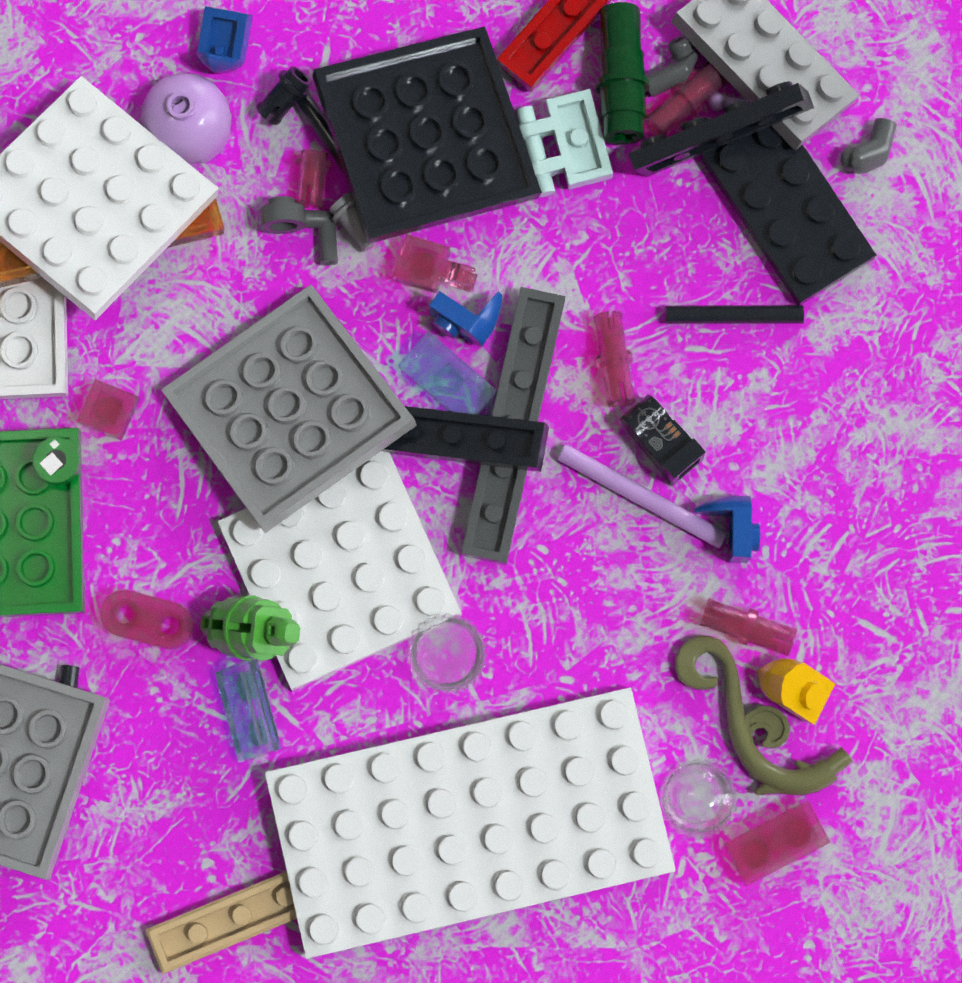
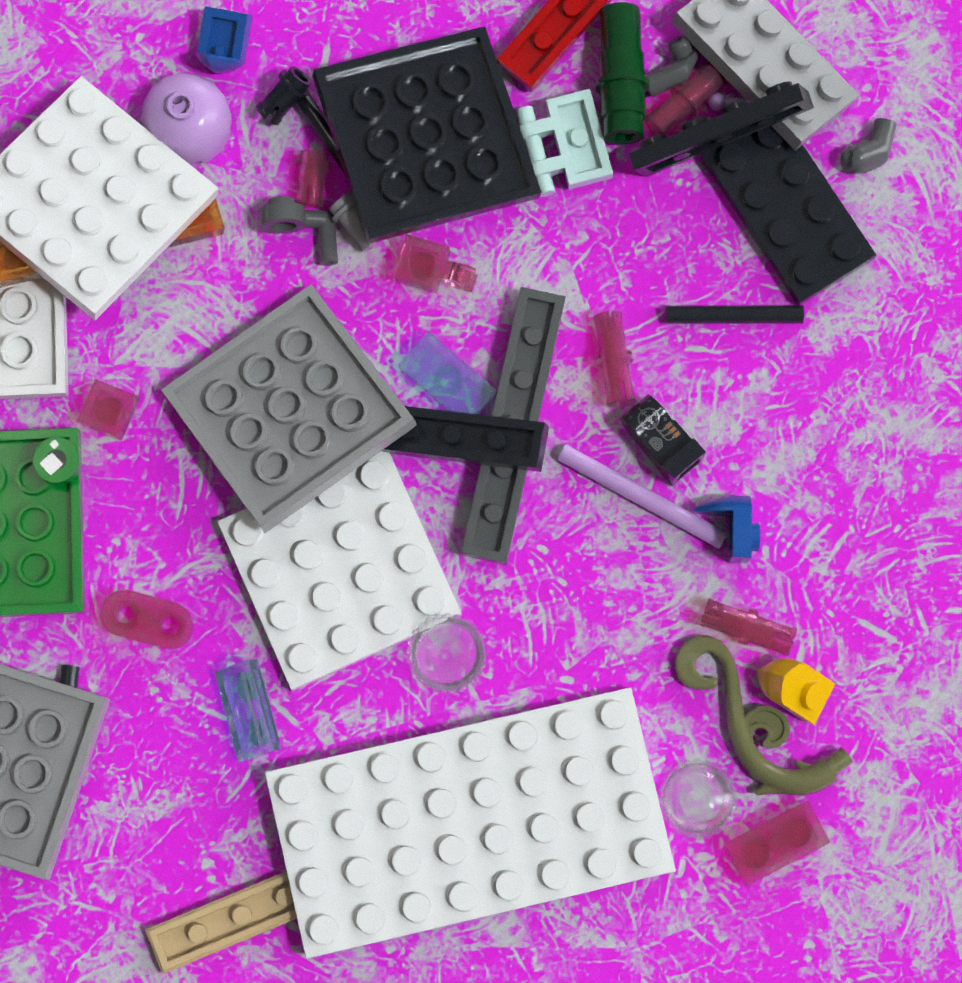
(249, 628): bright green piece -> none
(455, 319): blue plate -> none

